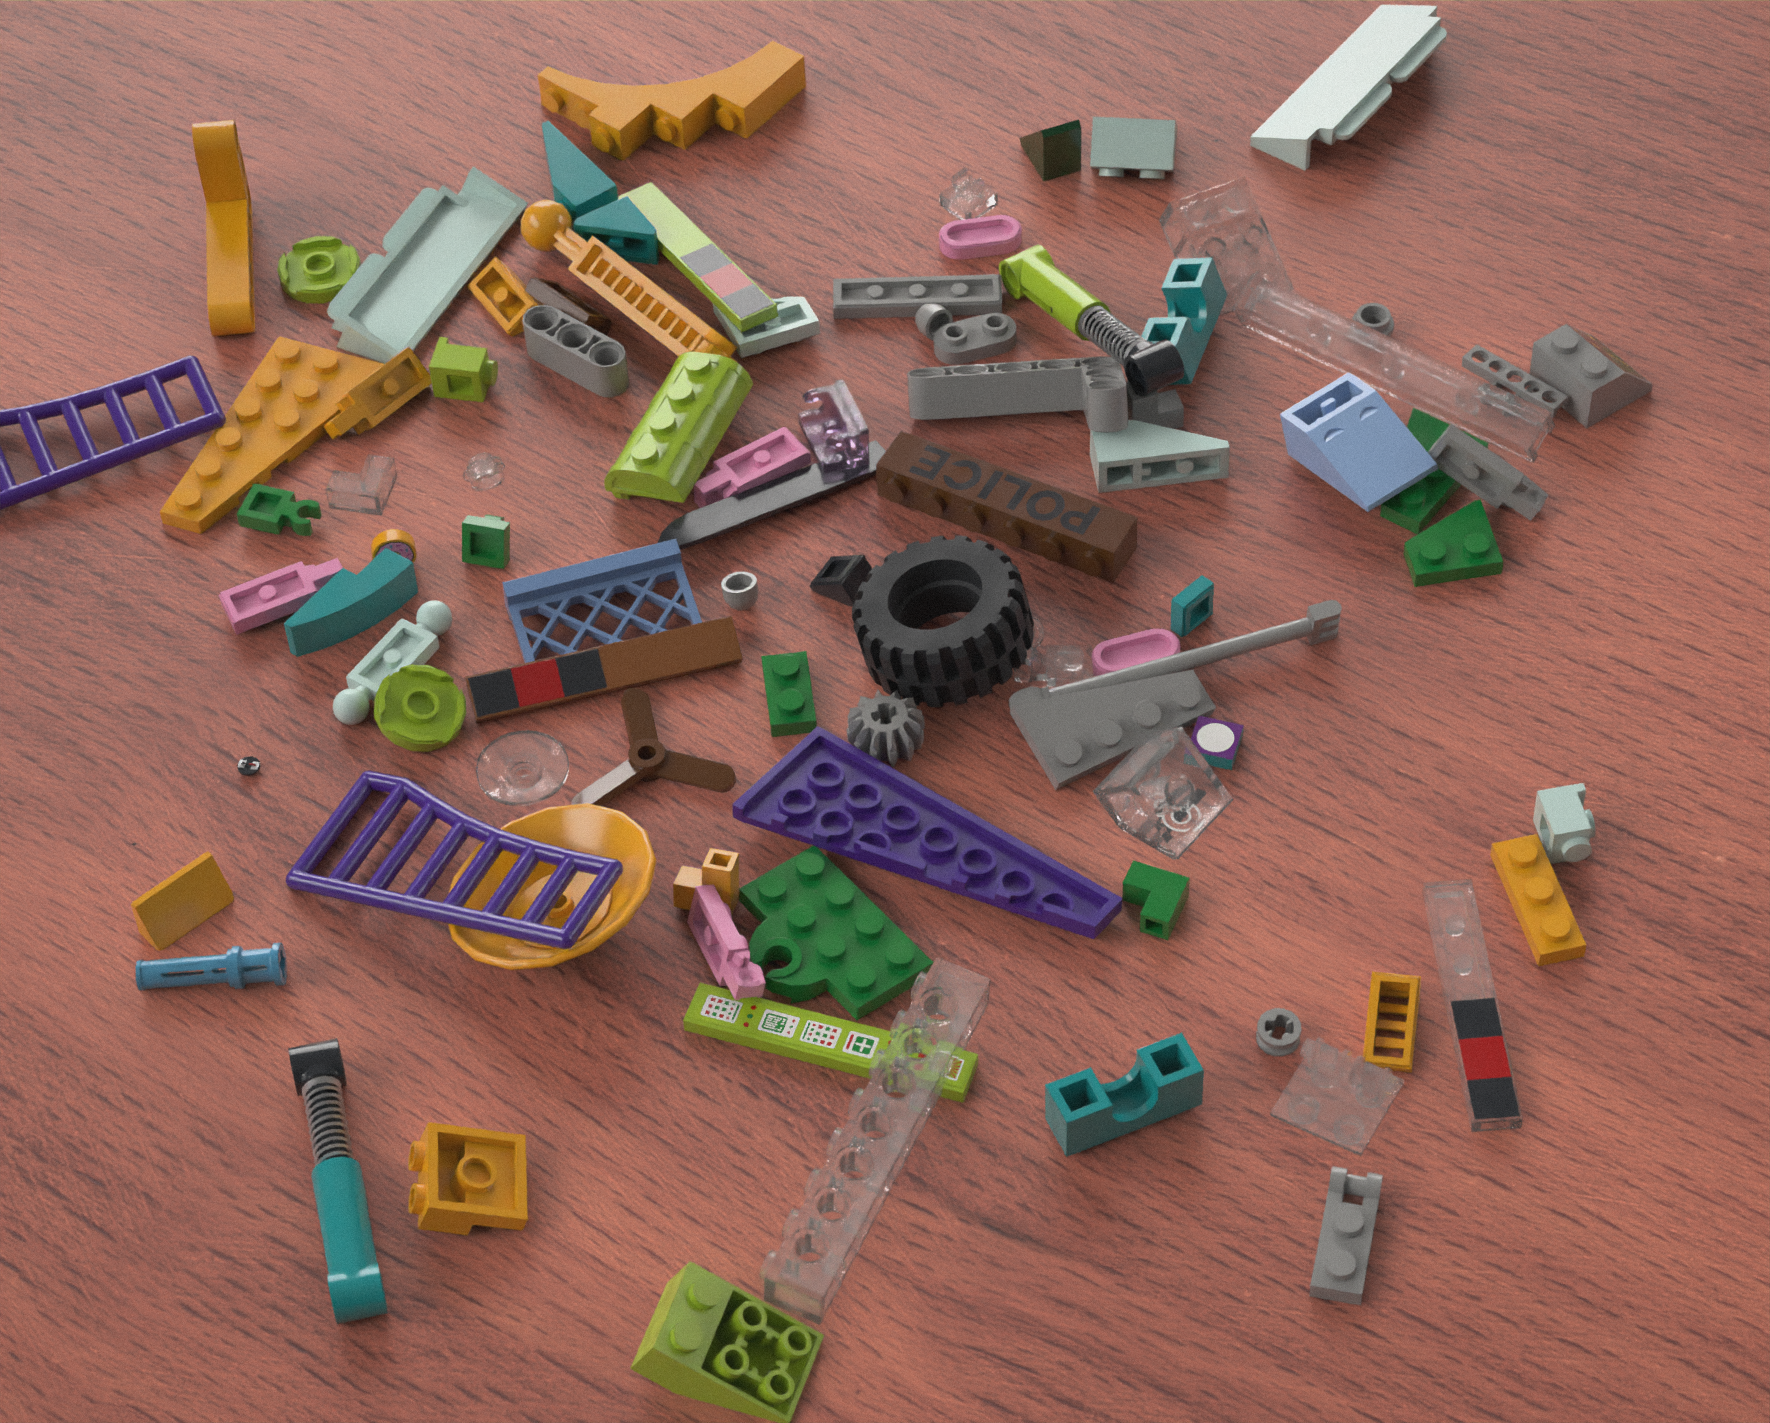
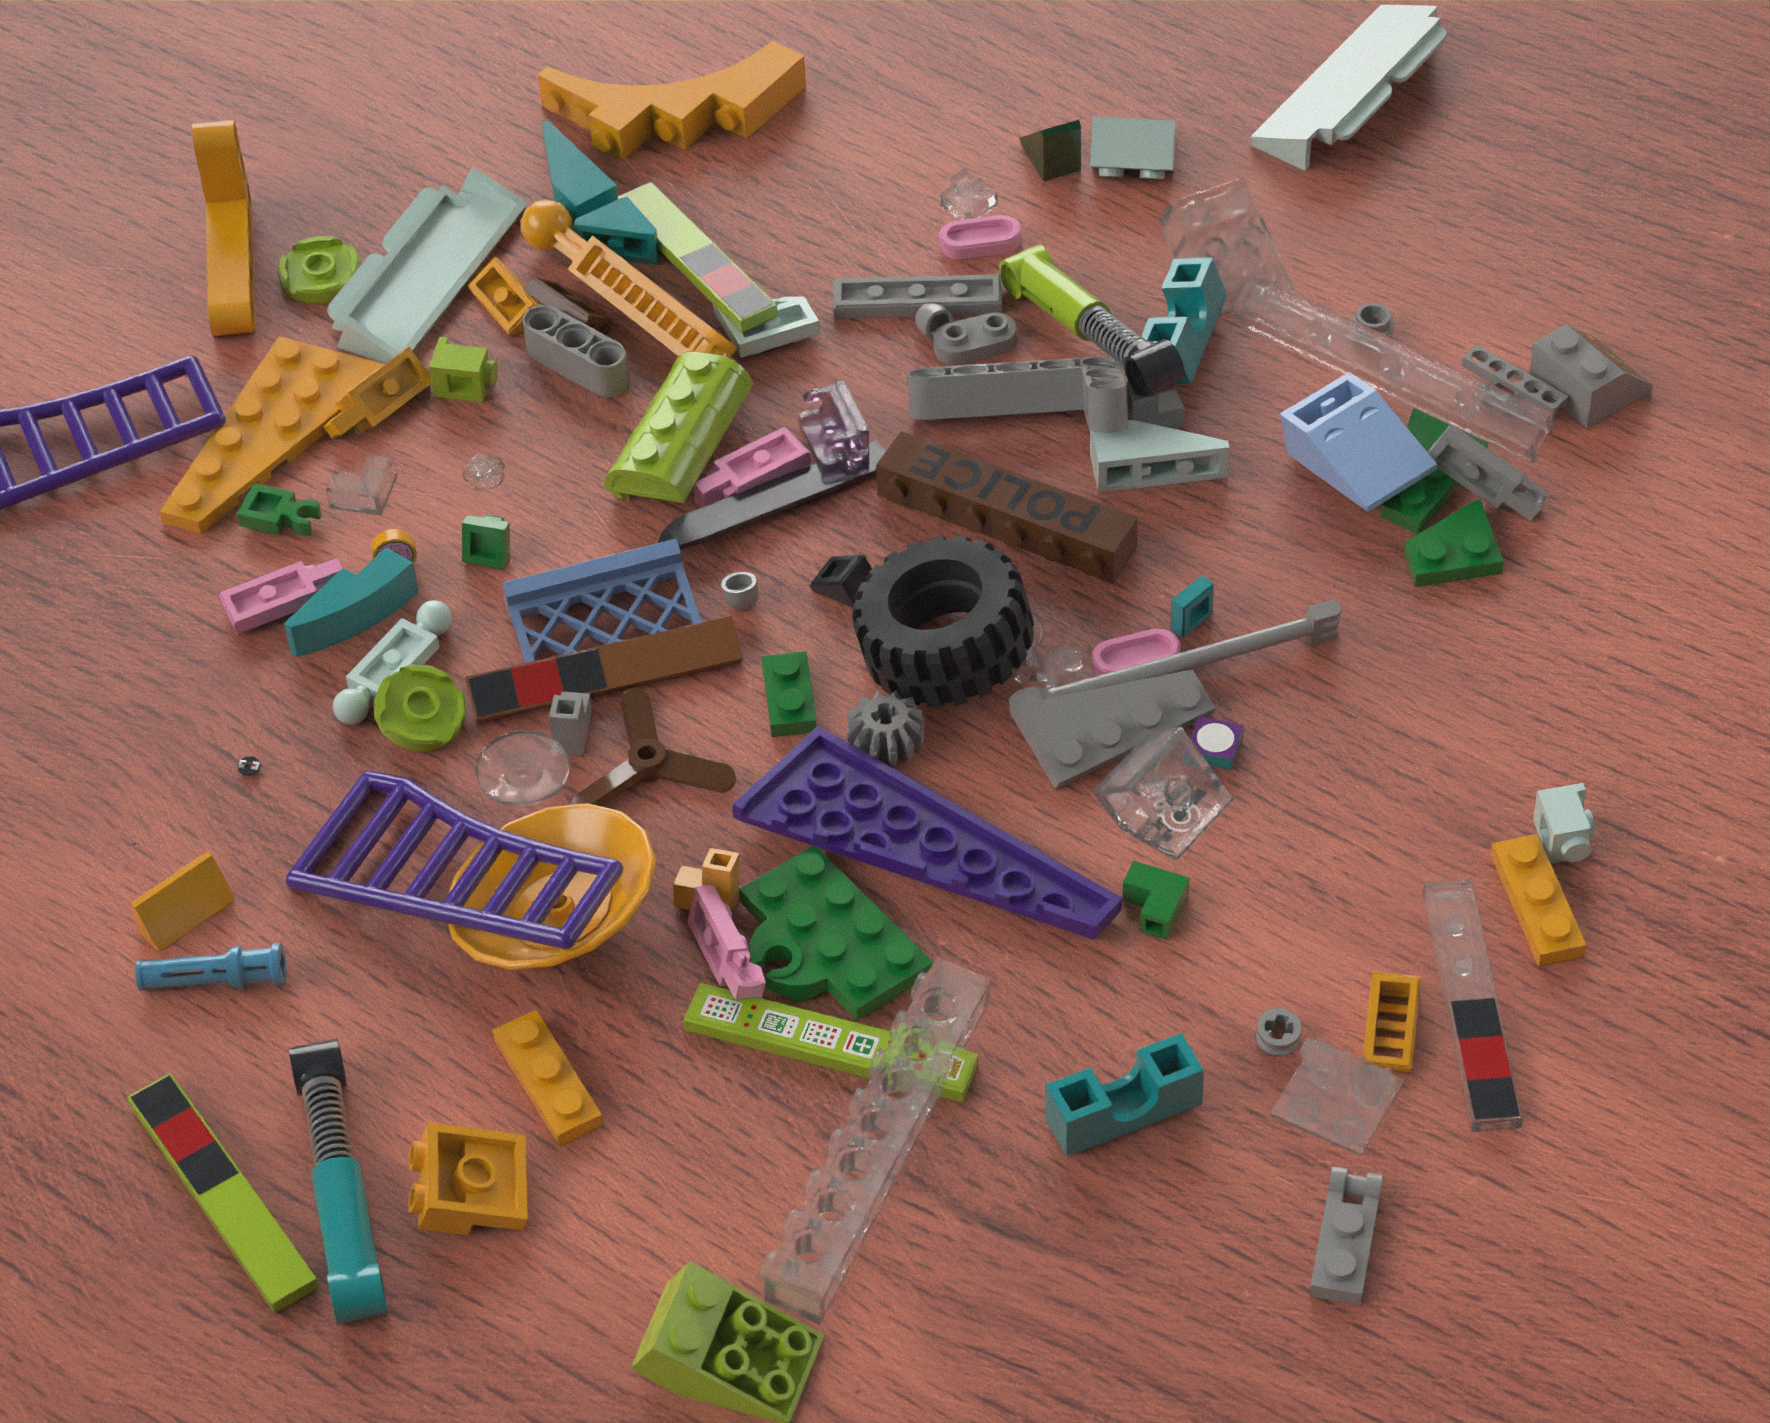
(223, 1193): none -> lime tile
(548, 1078): none -> light orange plate
(571, 720): none -> light grey piece

